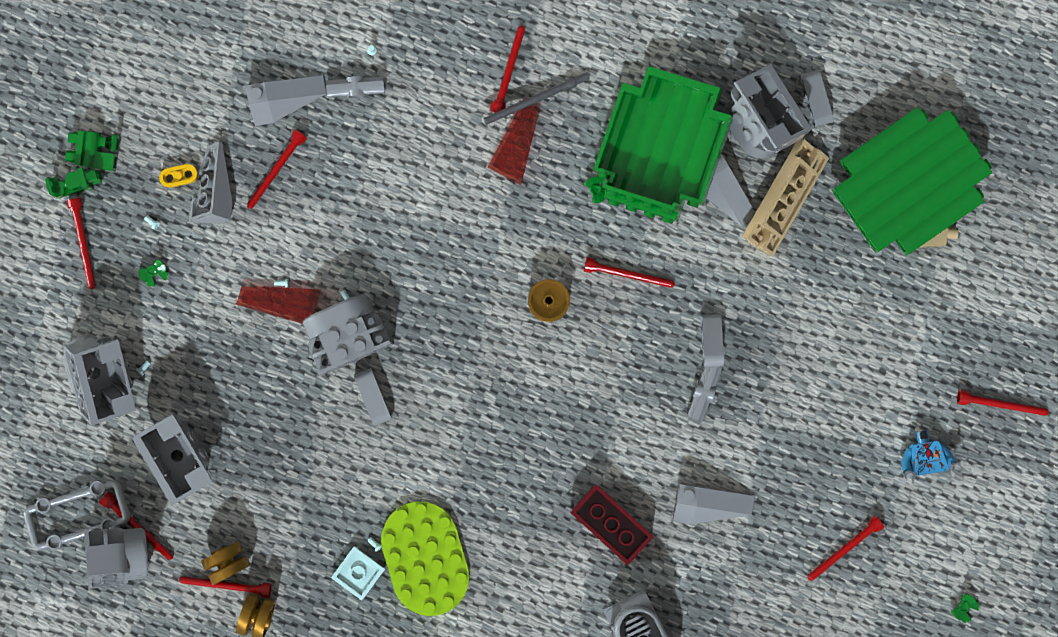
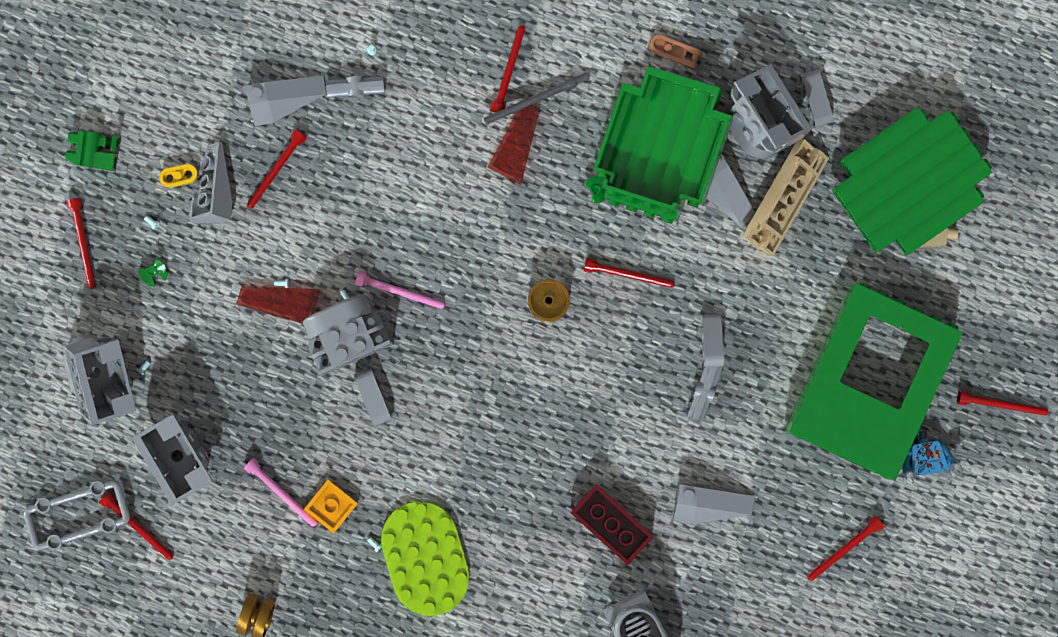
(74, 183): green hips -> none
(115, 556): light grey brick -> none
(225, 562): pearl gold wheel -> none
(254, 468): none -> bright pink piece
(262, 590): red piece -> none
(331, 506): none -> light orange plate
(358, 573): light aqua plate -> none
(364, 280): none -> bright pink piece
(675, 51): none -> nougat plate
(853, 422): none -> green panel
(964, 606): green piece -> none

